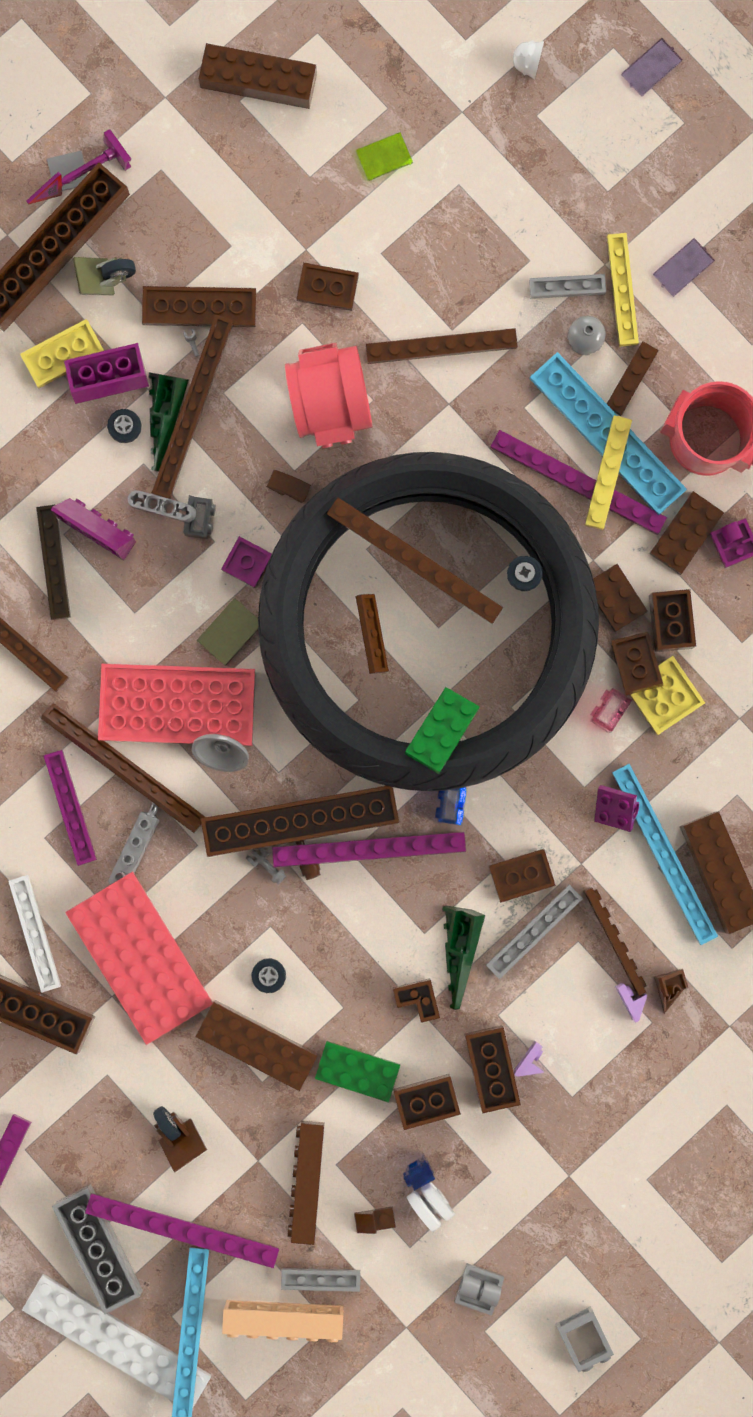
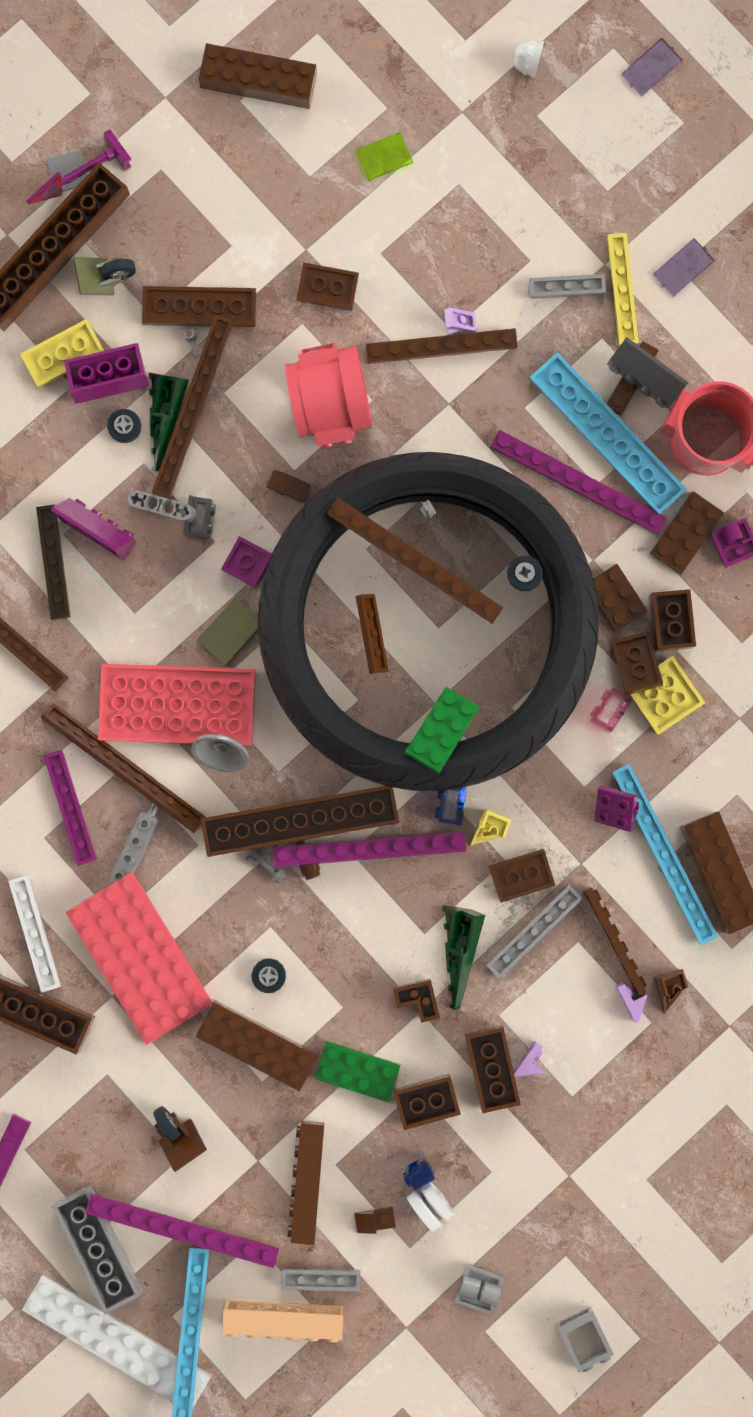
(427, 509): none -> light grey plate
(459, 321): none -> lavender slope
(490, 827): none -> light yellow slope
(586, 335): light grey cylinder -> none
(608, 472): light yellow plate -> none
(646, 373): none -> dark grey slope

